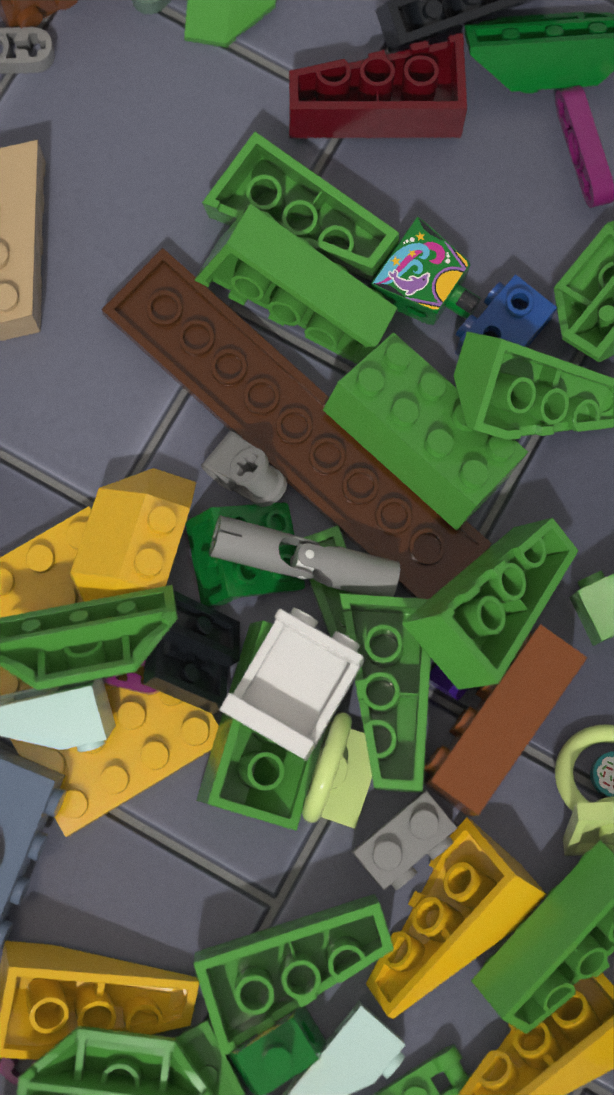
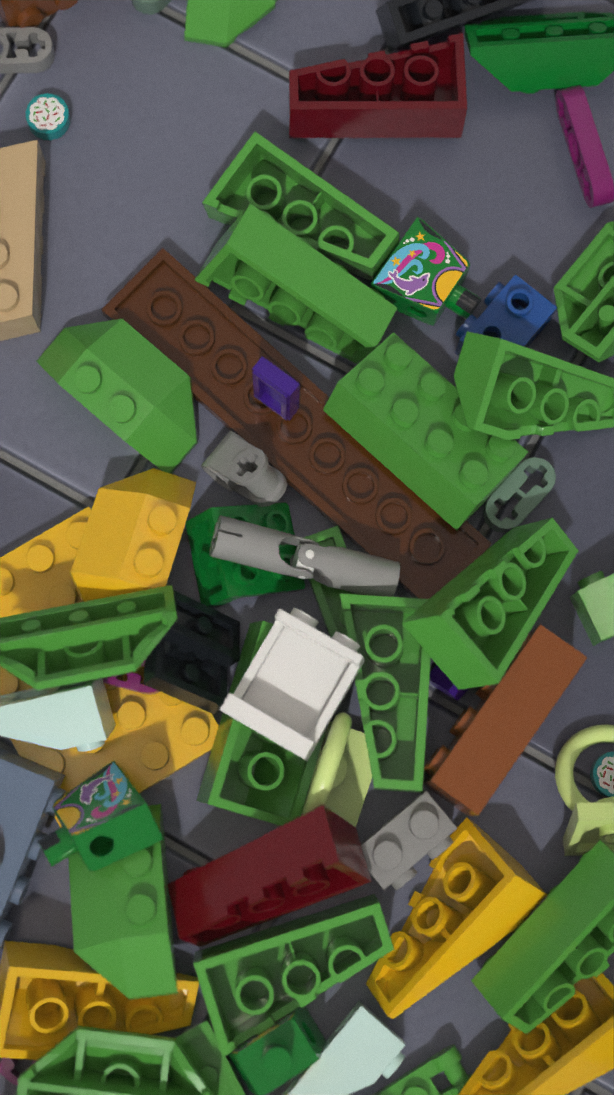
(48, 116): none -> tile
(101, 821): none -> green torso
(126, 920): none -> bright green wedge
(127, 388): none -> bright green wedge
(269, 877): none -> dark red wedge
(275, 388): none -> dark purple tile
(511, 488): none -> sand green beam

